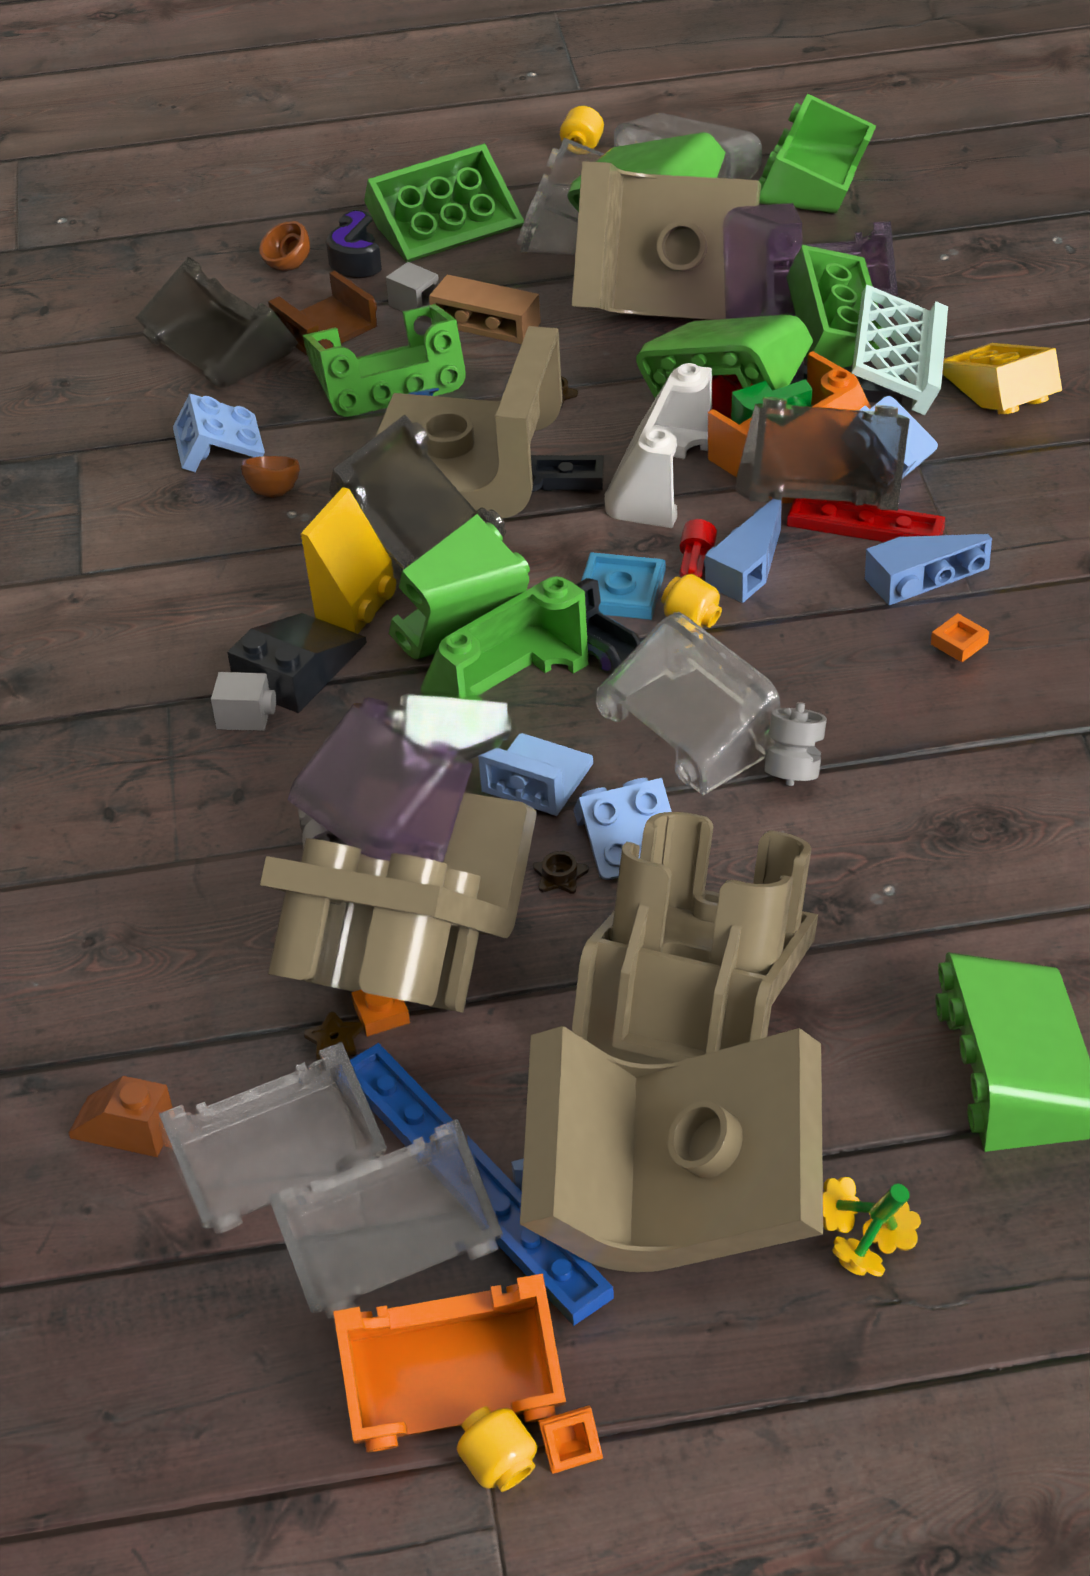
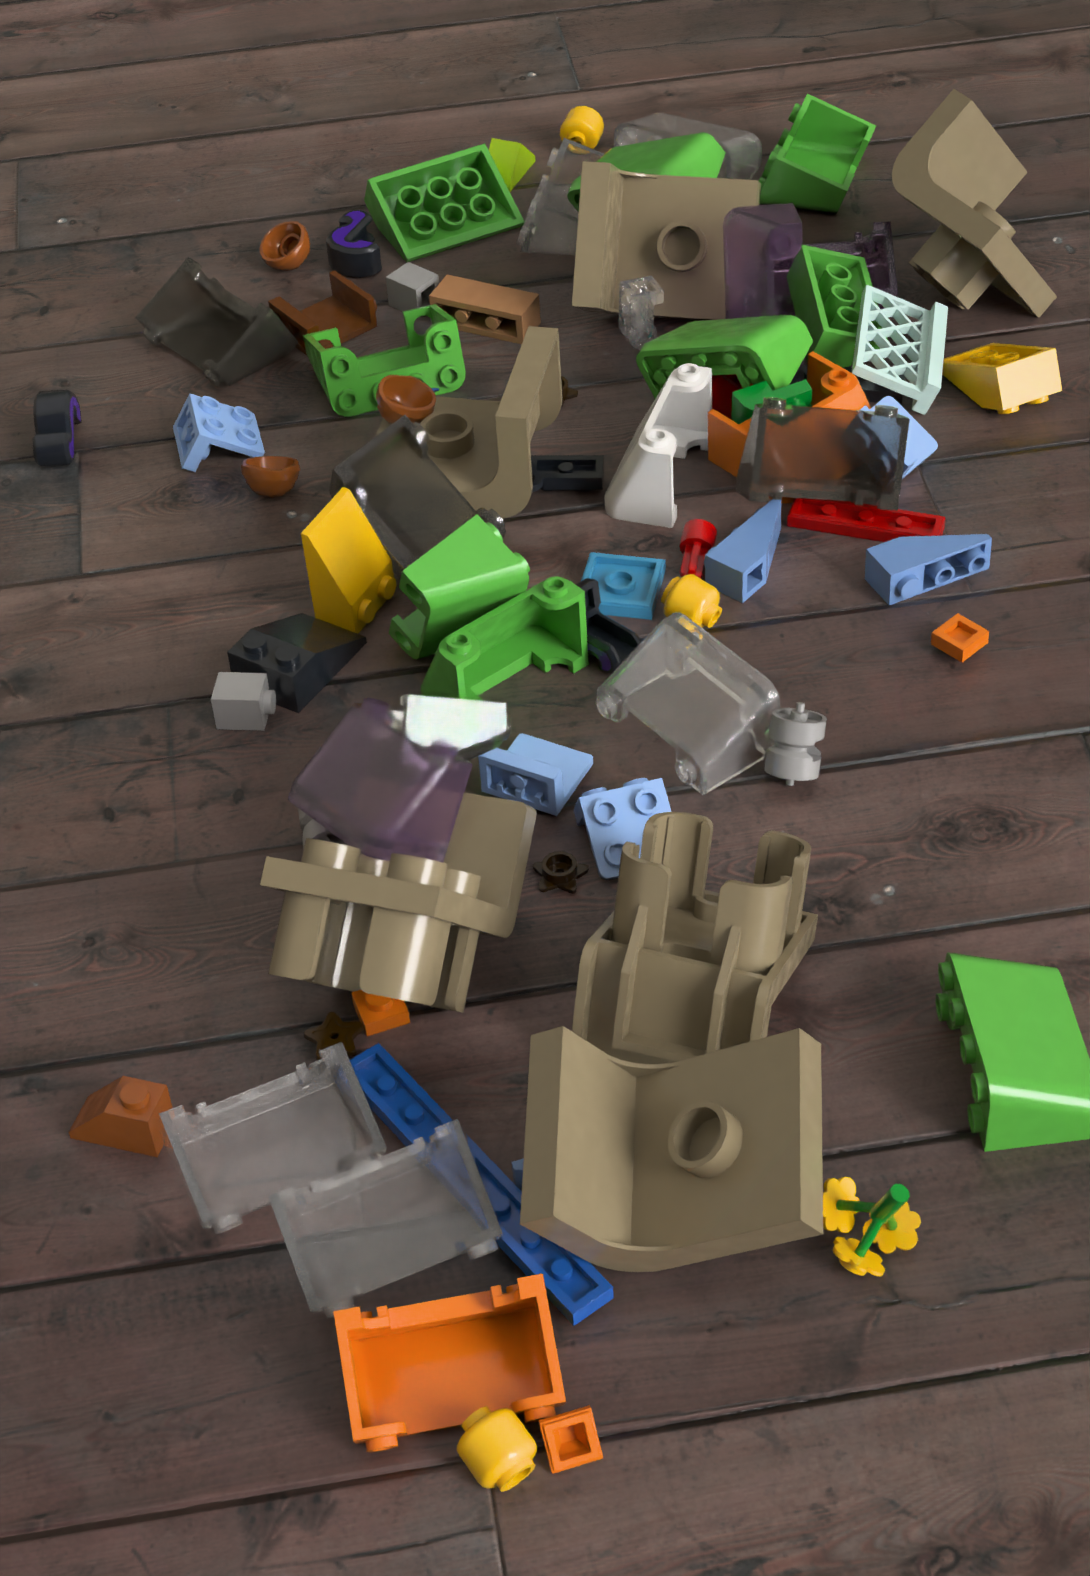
(54, 422): none -> black animal
(404, 396): none -> dark orange piece
(511, 160): none -> lime slope
(636, 309): none -> clear leg
(959, 176): none -> dark tan piece

